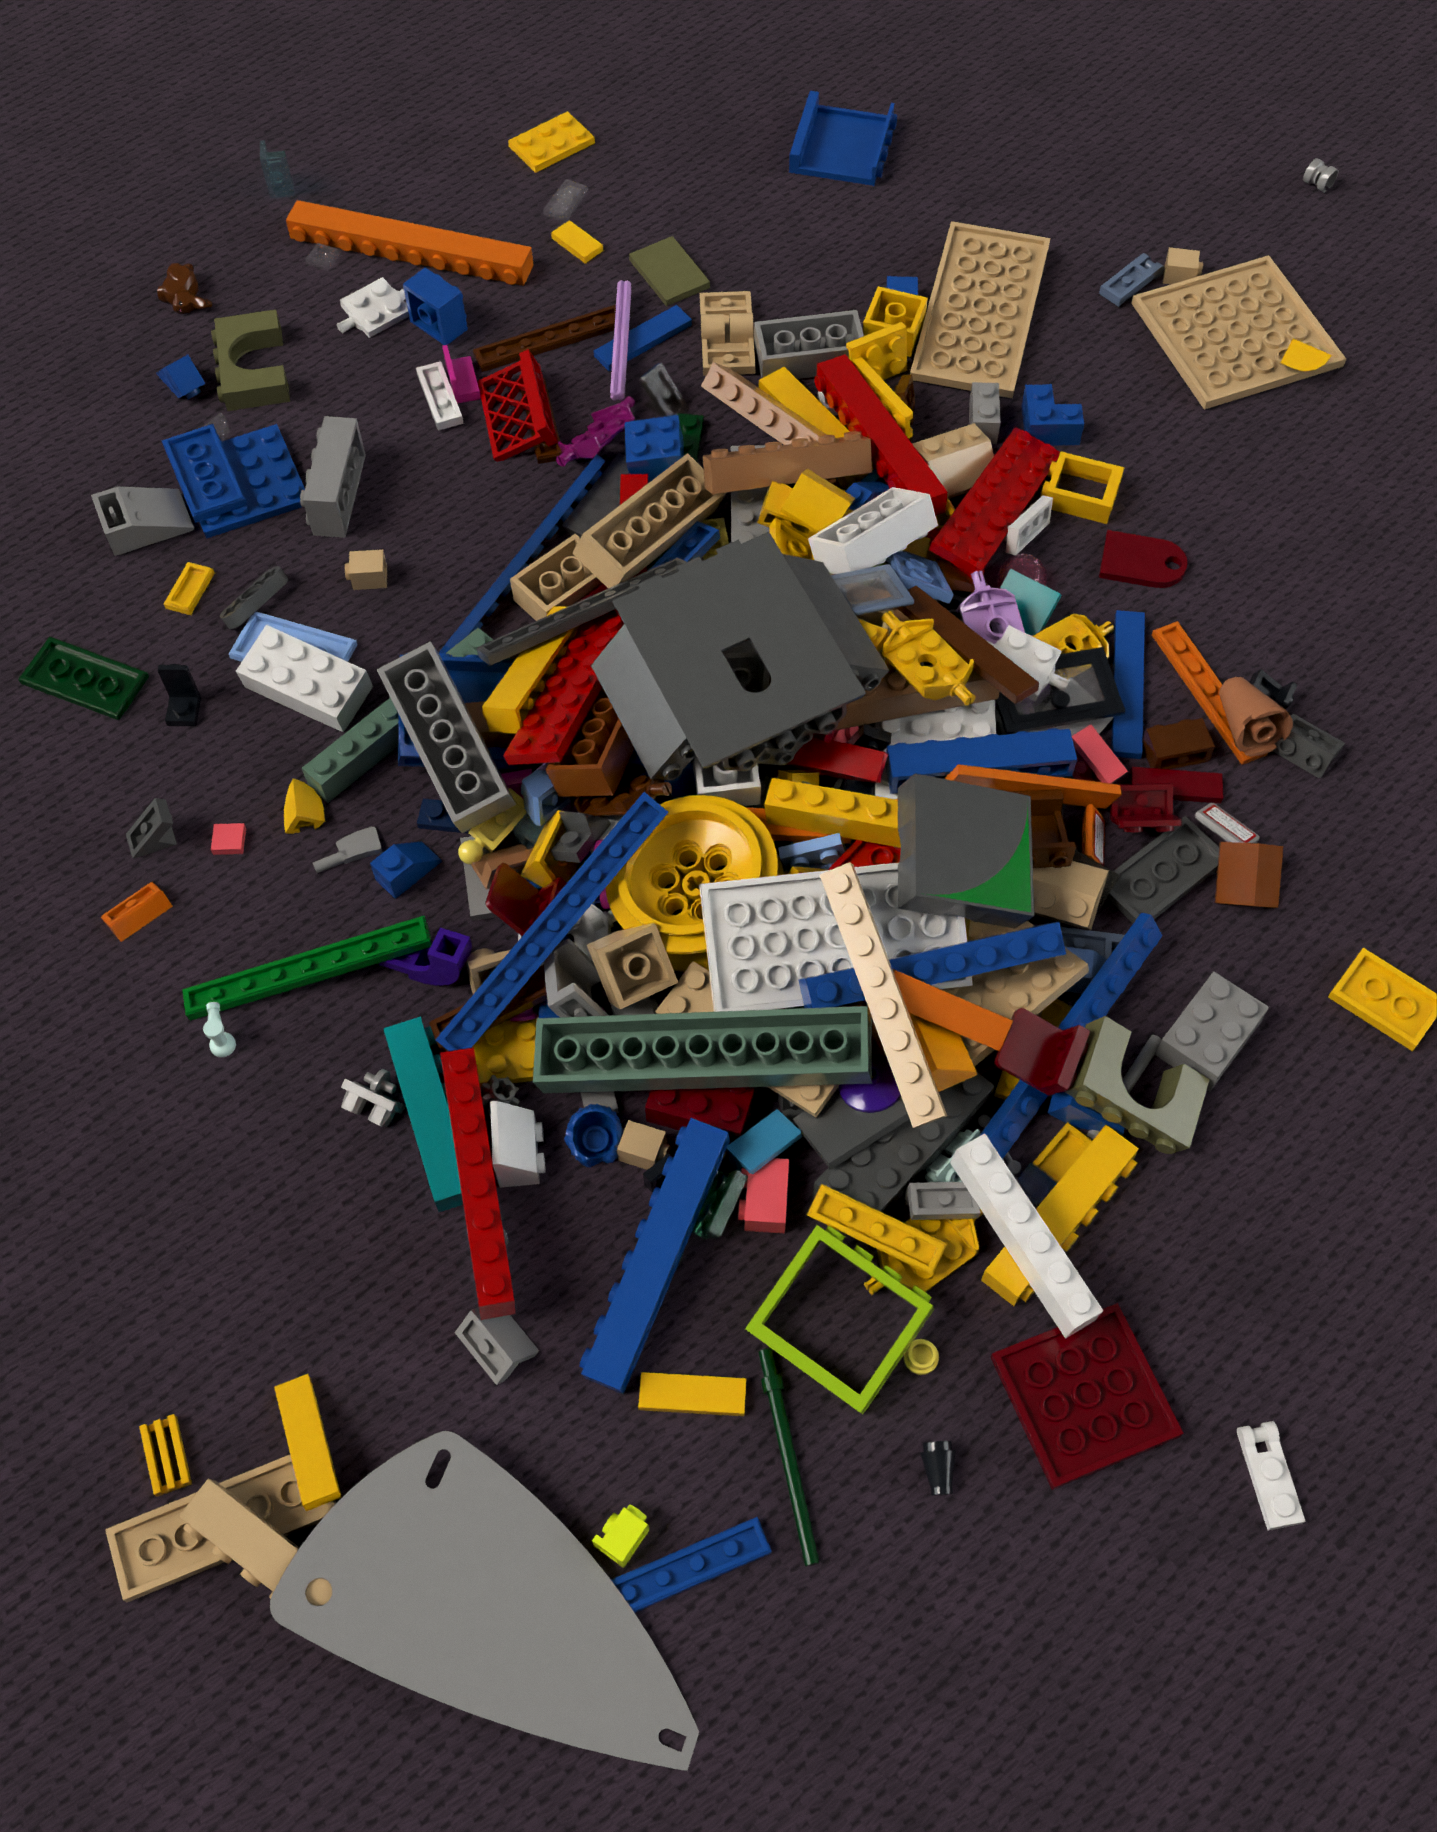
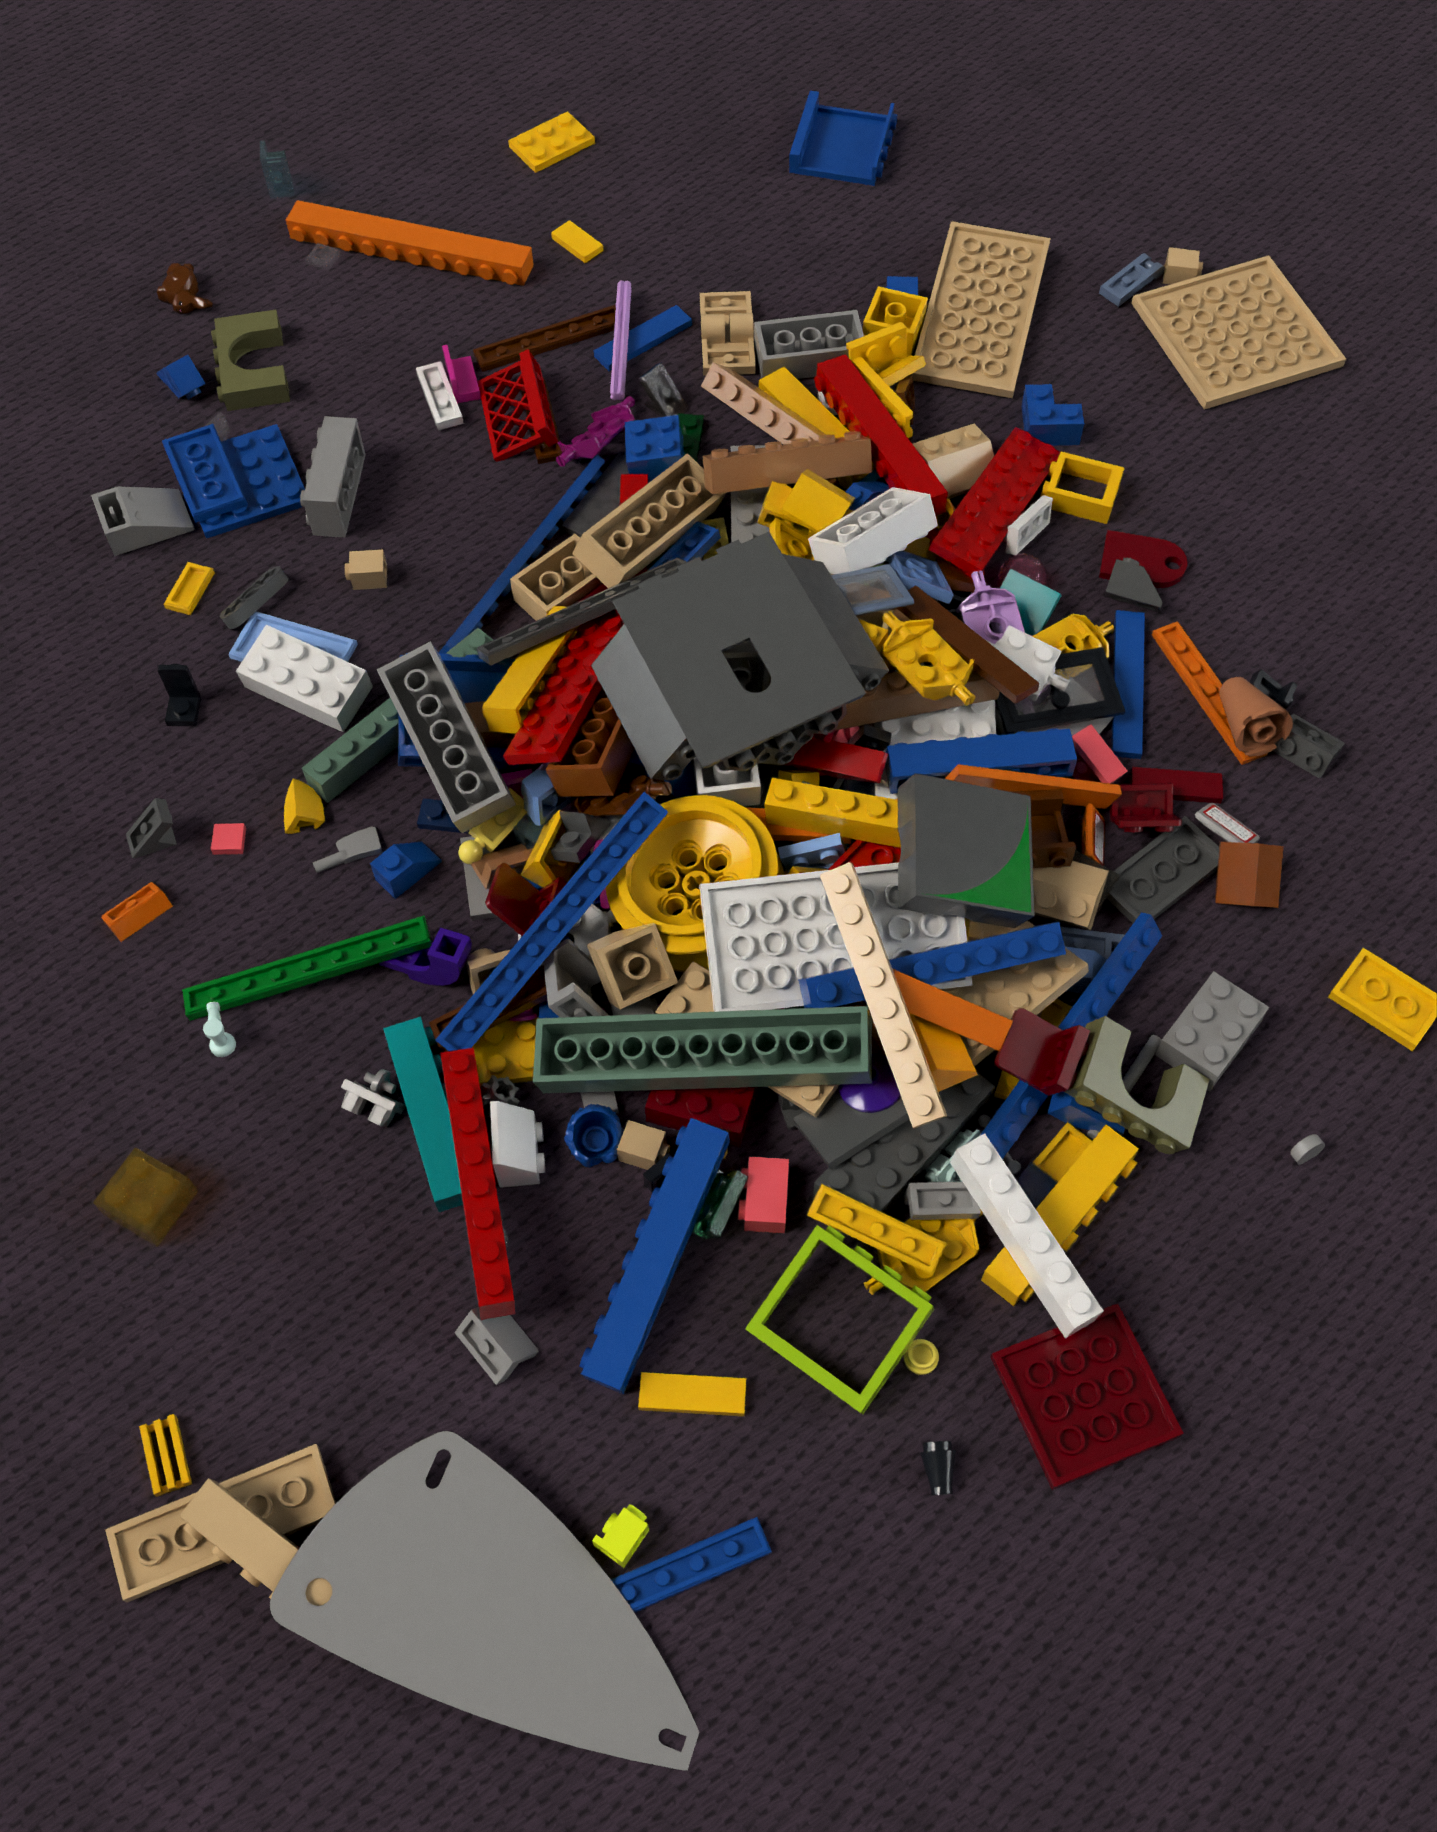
(84, 678): dark green tile -> none
(146, 1196): none -> clear yellow brick
(307, 1442): yellow tile -> none
(373, 308): white plate -> none
(435, 306): blue brick -> none
(565, 201): clear plate -> none
(669, 271): olive tile -> none
(762, 1142): dark azure panel -> none
(773, 1387): dark green bar -> none
(902, 369): none -> yellow tile
(985, 409): light grey brick -> none
(1133, 585): none -> dark grey slope
(1178, 744): reddish brown brick -> none
(1271, 1476): white plate -> none
(1304, 357): yellow brick -> none
(1307, 1148): none -> light grey tile
(1320, 174): light grey wheel -> none

